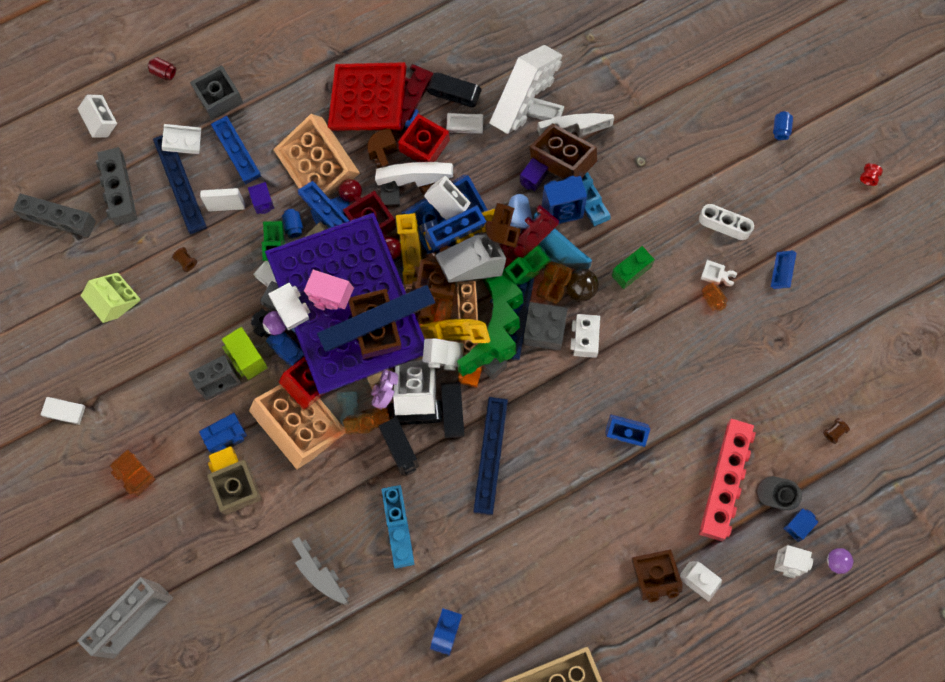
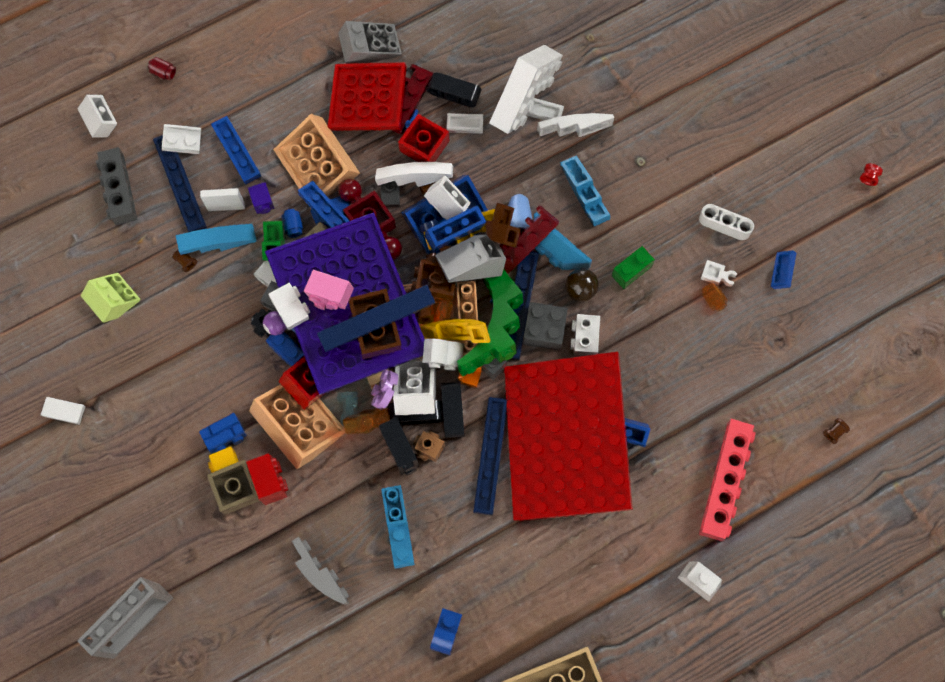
(54, 215): dark grey brick -> none
(132, 473): clear orange brick -> none
(211, 375): dark grey window -> none
(216, 92): dark grey brick -> none
(216, 238): none -> dark azure slope
(246, 357): lime brick -> none
(266, 479): none -> red brick
(368, 42): none -> light grey slope
(380, 145): reddish brown brick -> none
(410, 245): yellow slope -> none
(431, 452): none -> medium nougat brick
(527, 268): green brick -> none
(533, 175): dark purple brick -> none
(555, 278): clear orange brick -> none
(563, 152): reddish brown brick -> none
(565, 199): blue brick -> none
(567, 437): none -> red plate
(657, 575): reddish brown plate -> none
(779, 493): dark grey cap -> none
(783, 125): blue brick -> none
(793, 561): white brick -> none
(801, 524): blue brick -> none
(840, 560): medium lavender piece -> none

